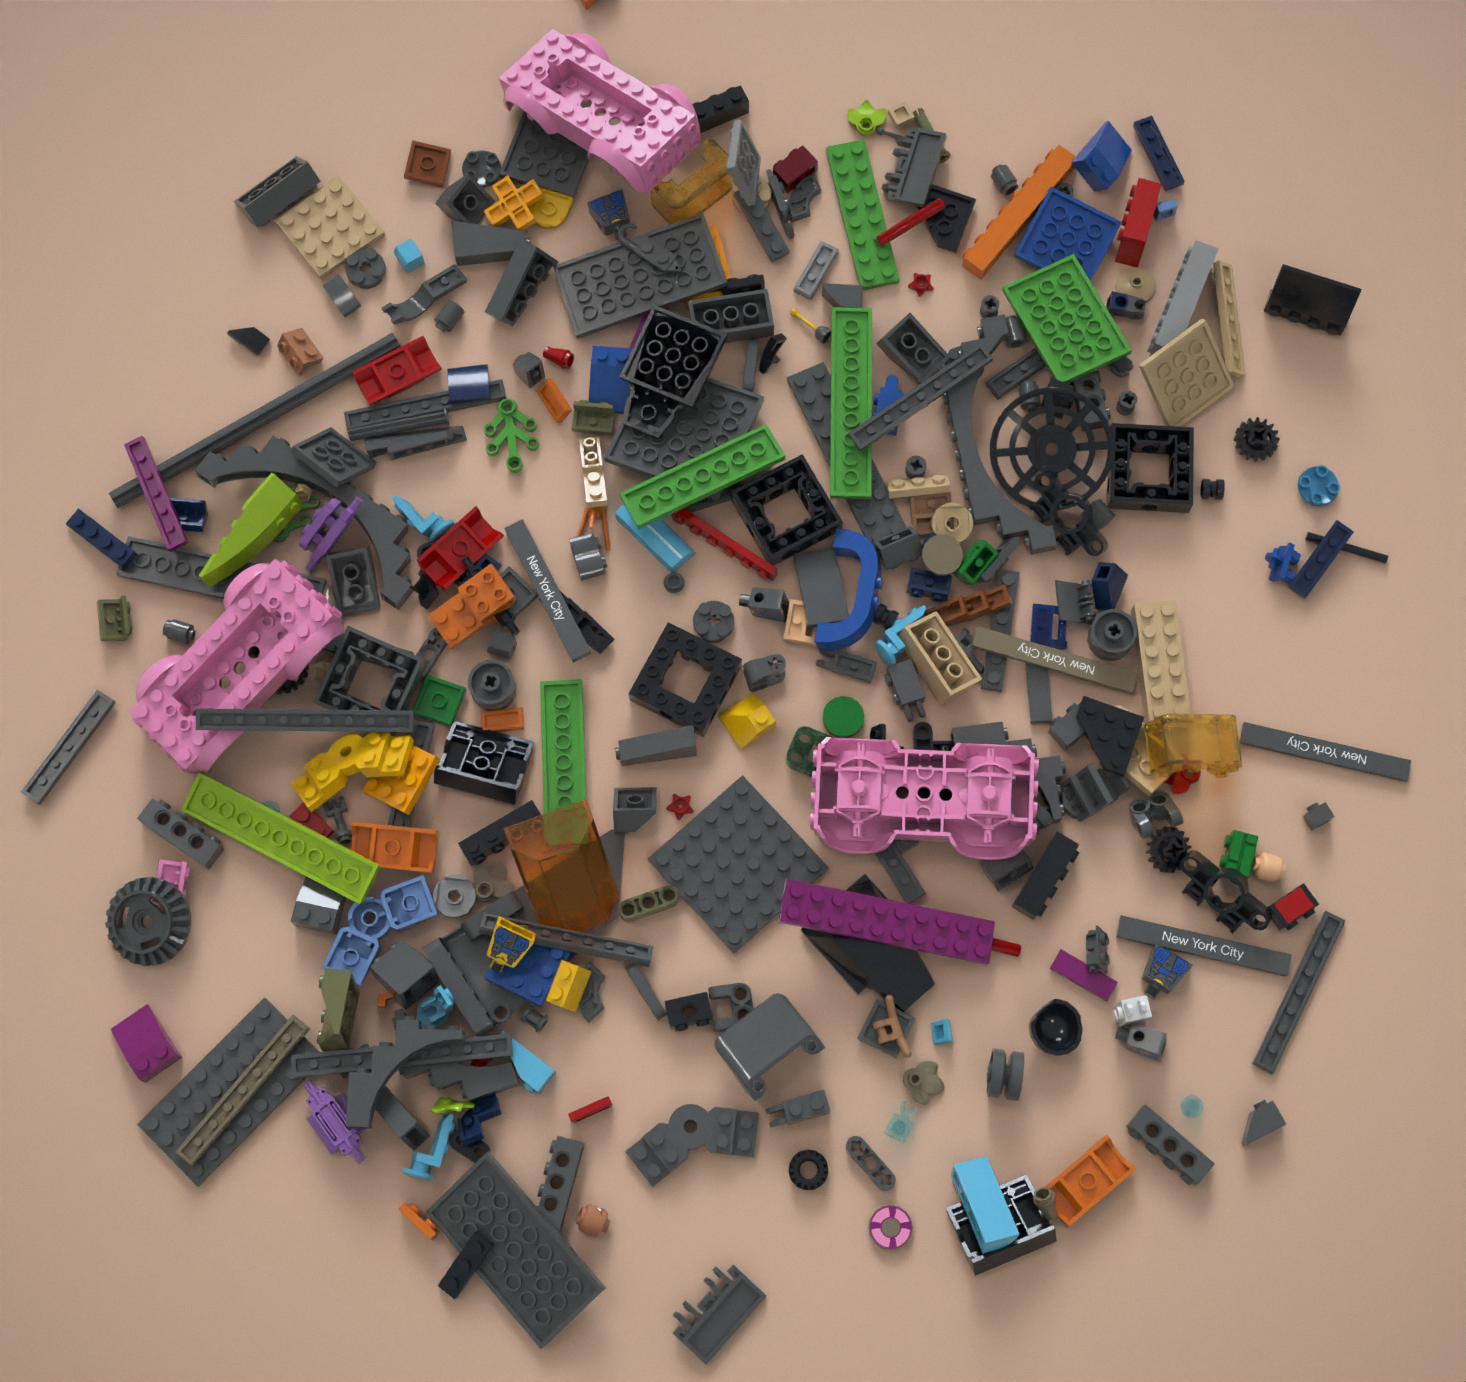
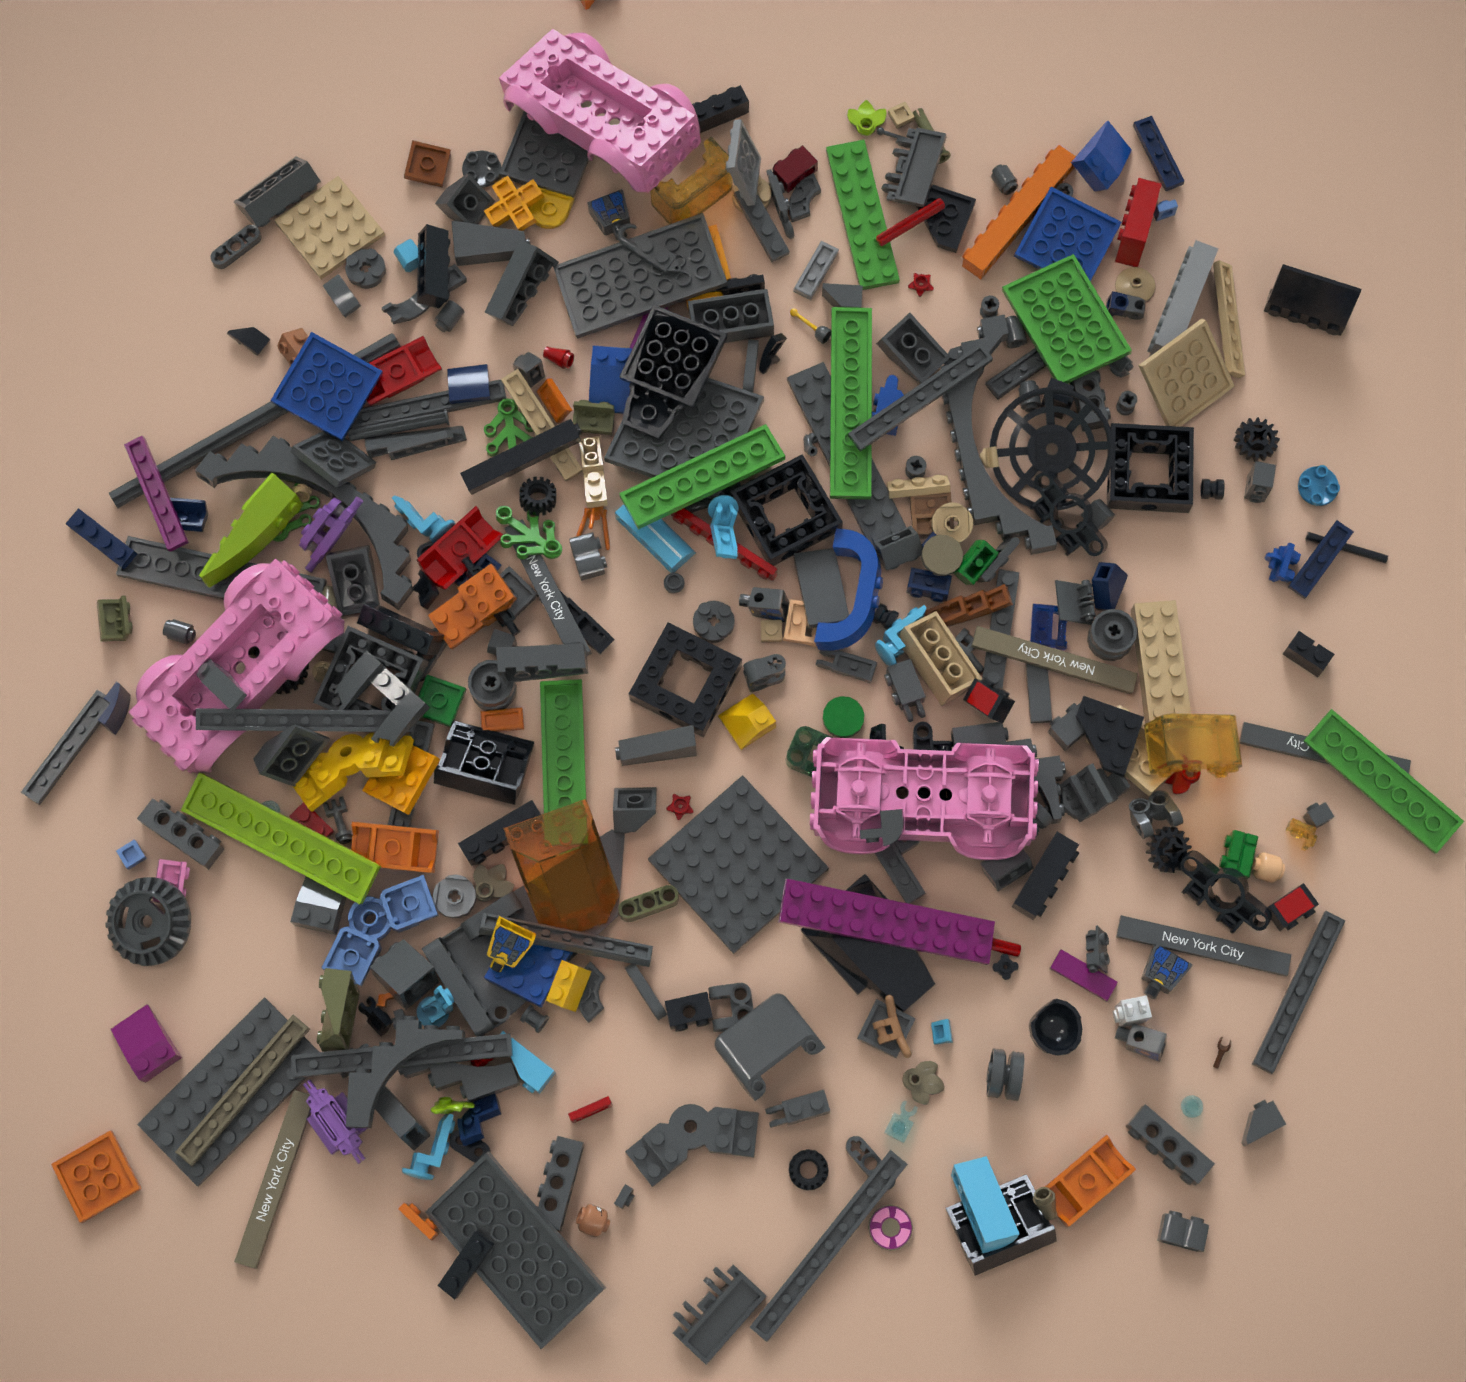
(96, 1176): none -> orange plate
(117, 710): none -> slope
(131, 854): none -> medium blue plate
(221, 684): none -> dark grey slope
(237, 238): none -> dark grey beam
(274, 1181): none -> dark tan tile
(289, 754): none -> dark grey slope
(326, 386): none -> blue plate
(376, 1017): none -> black plate
(400, 629): none -> black brick
(408, 705): none -> dark grey wedge
(433, 266): none -> black brick
(521, 456): none -> black brick
(529, 535): none -> bright green plant
(537, 505): none -> black tyre
(539, 420): none -> tan plate
(541, 661): none -> dark grey wedge
(625, 1197): none -> dark grey plate
(723, 512): none -> medium azure piece
(771, 630): none -> tan plate
(808, 441): none -> dark grey arm
(828, 1246): none -> dark grey plate
(891, 828): none -> dark grey brick
(989, 700): none -> brick
(990, 457): none -> tan plate
(1005, 973): none -> black plate
(1183, 1232): none -> dark grey brick
(1222, 1049): none -> reddish brown hand
(1259, 482): none -> dark grey brick
(1300, 829): none -> clear yellow bracket
(1307, 655): none -> black piece
(1383, 781): none -> bright green plate

